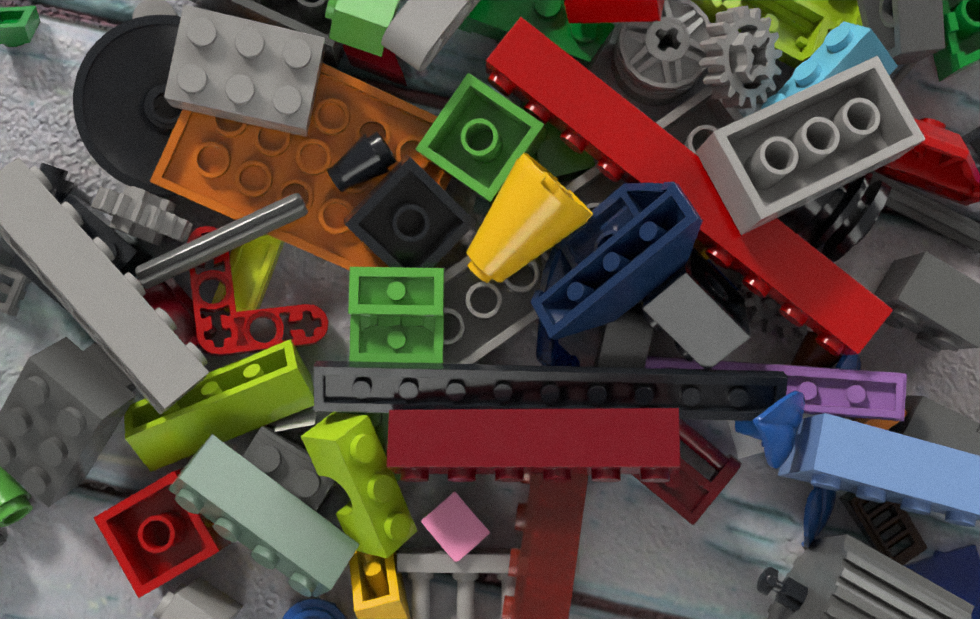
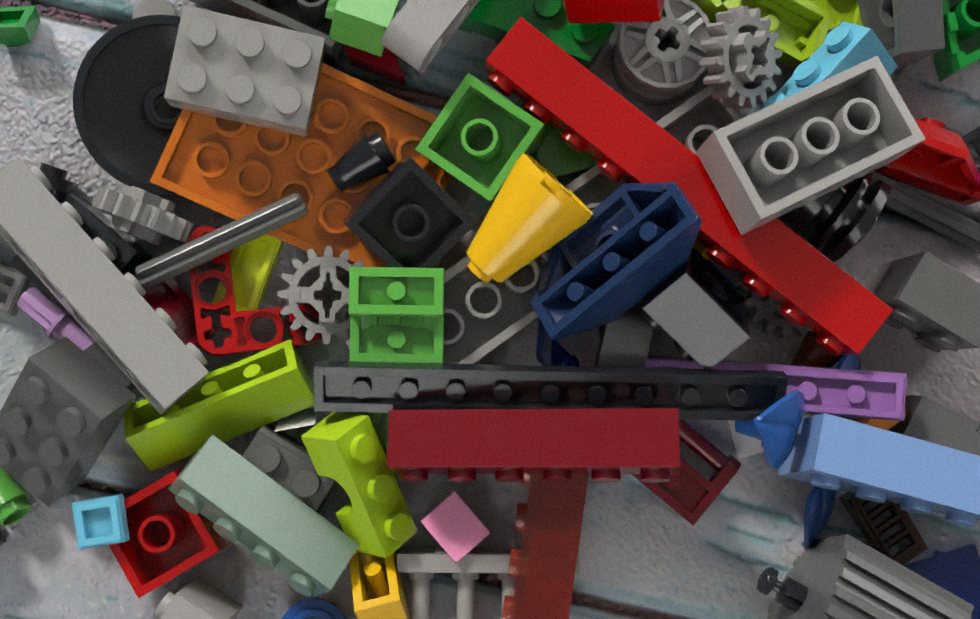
(53, 318): none -> lavender axle
(100, 521): none -> medium azure tile
(305, 294): none -> light grey gear

